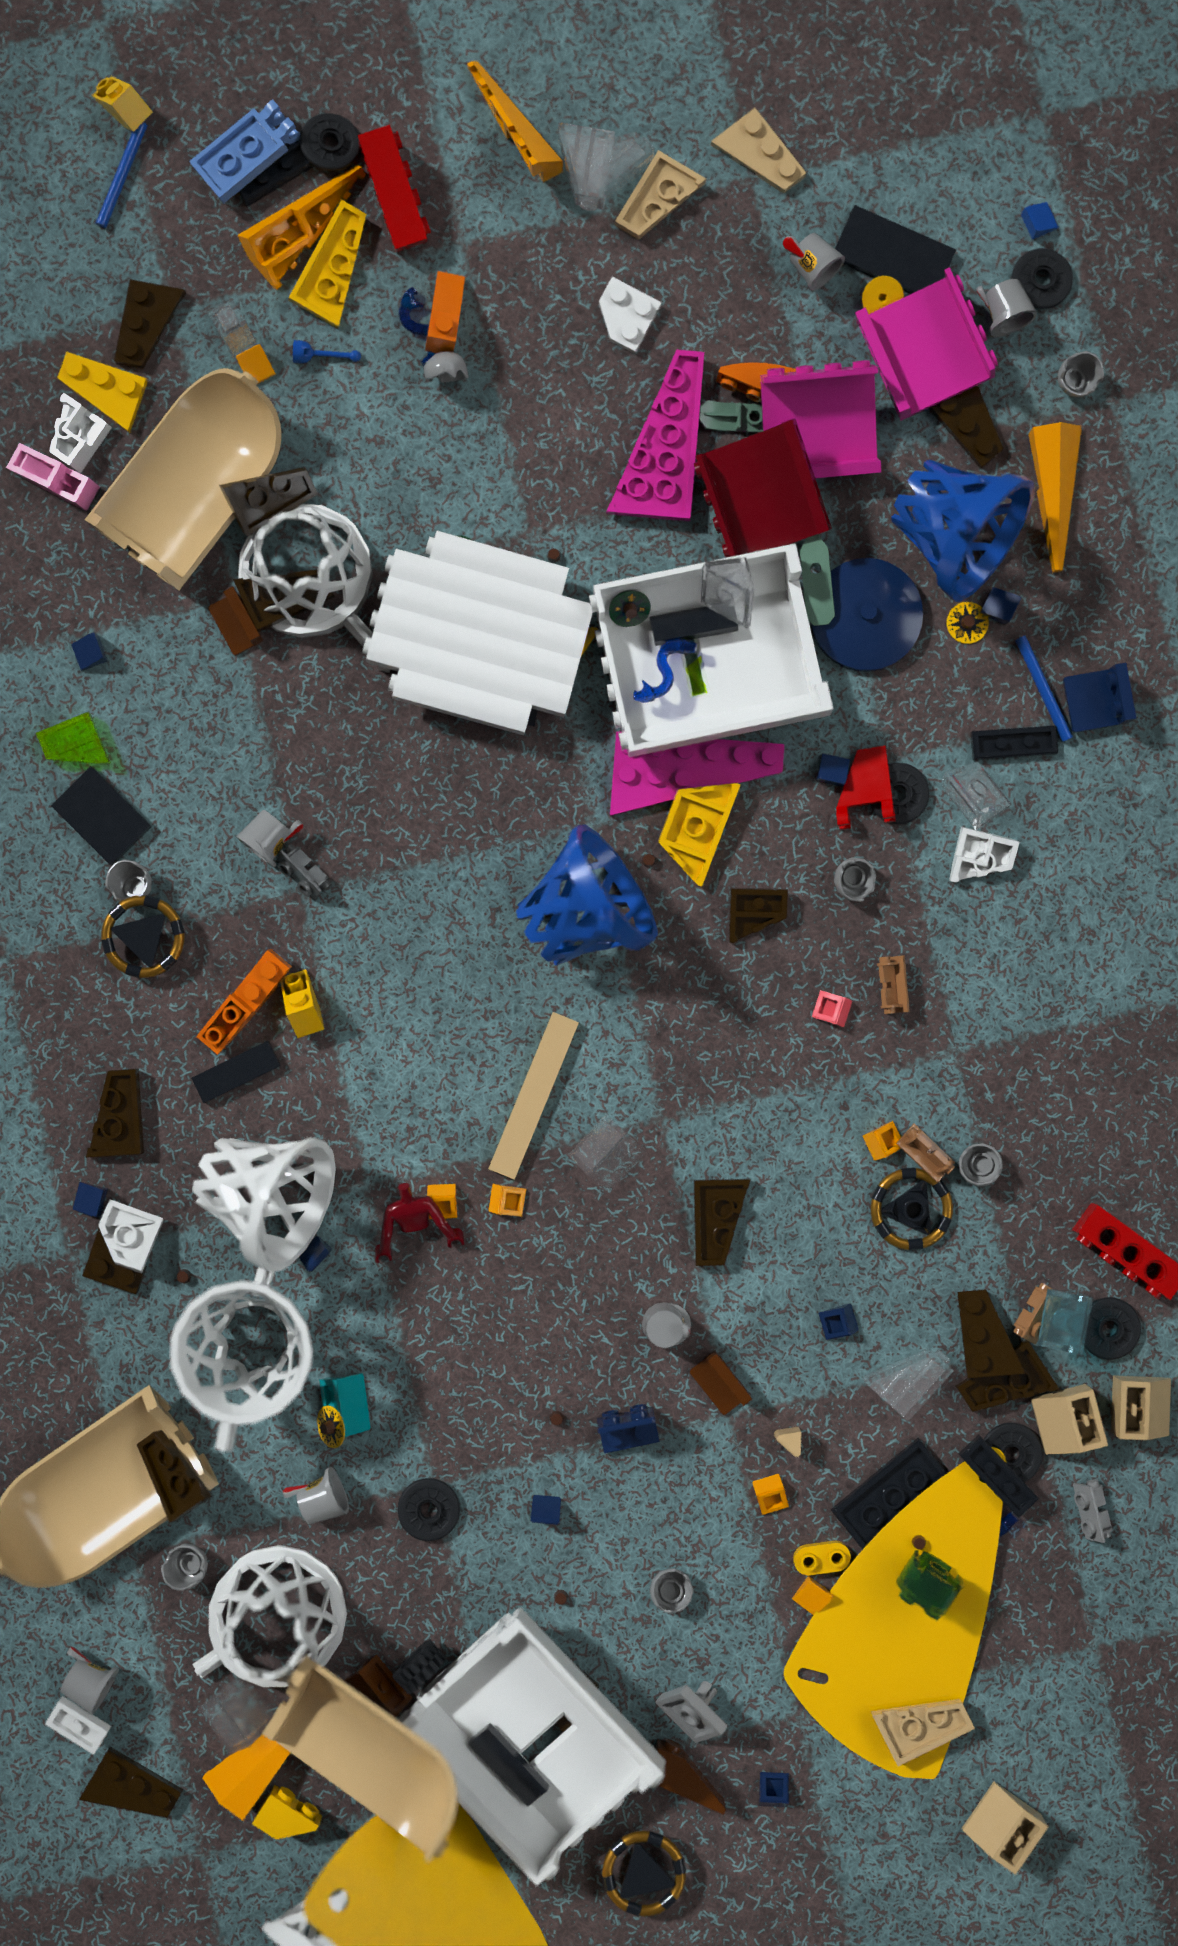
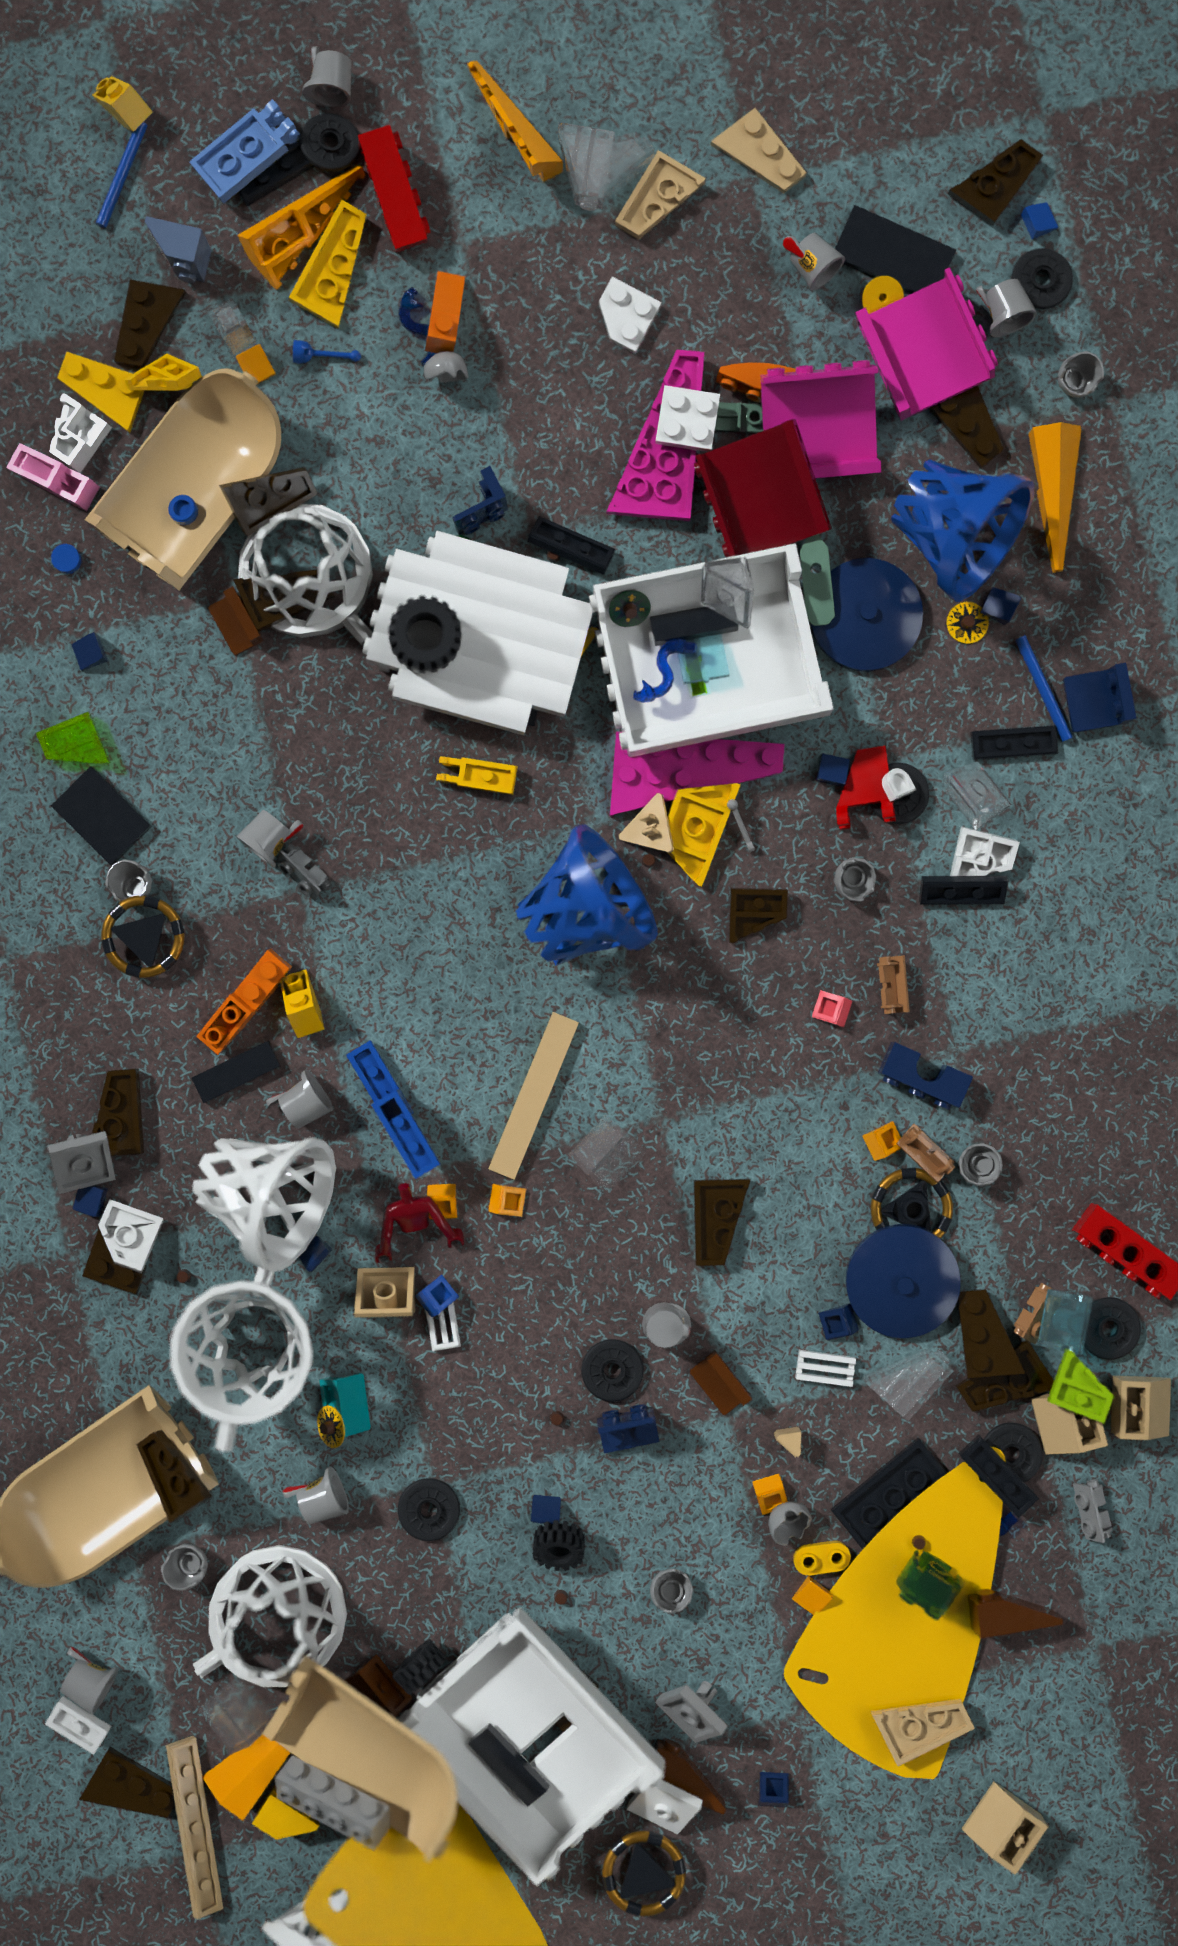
(66, 558): none -> blue tile
(81, 1162): none -> light grey tile
(164, 374): none -> yellow wing
(183, 248): none -> sand blue slope
(183, 510): none -> blue tile
(194, 1827): none -> tan tile
(303, 1101): none -> light grey hat
(329, 79): none -> light grey hat
(333, 1802): none -> light grey brick
(385, 1292): none -> tan slope
(393, 1109): none -> blue bracket
(430, 610): none -> black tyre
(437, 1296): none -> blue slope
(446, 1344): none -> white tile
(480, 775): none -> yellow hinge
(490, 509): none -> dark blue bracket
(558, 1545): none -> black tyre
(571, 545): none -> black tile
(612, 1352): none -> black wheel
(650, 827): none -> tan piece
(665, 1806): none -> white plate
(687, 418): none -> white plate
(707, 663): none -> clear light blue piece
(732, 805): none -> light grey hinge
(788, 1521): none -> light grey hair
(825, 1379): none -> white tile
(897, 784): none -> white tile
(901, 1067): none -> dark blue arch
(902, 1281): none -> dark blue dish
(963, 890): none -> black tile
(996, 184): none -> dark brown wing
(1002, 1614): none -> reddish brown slope
(1079, 1389): none -> lime wing

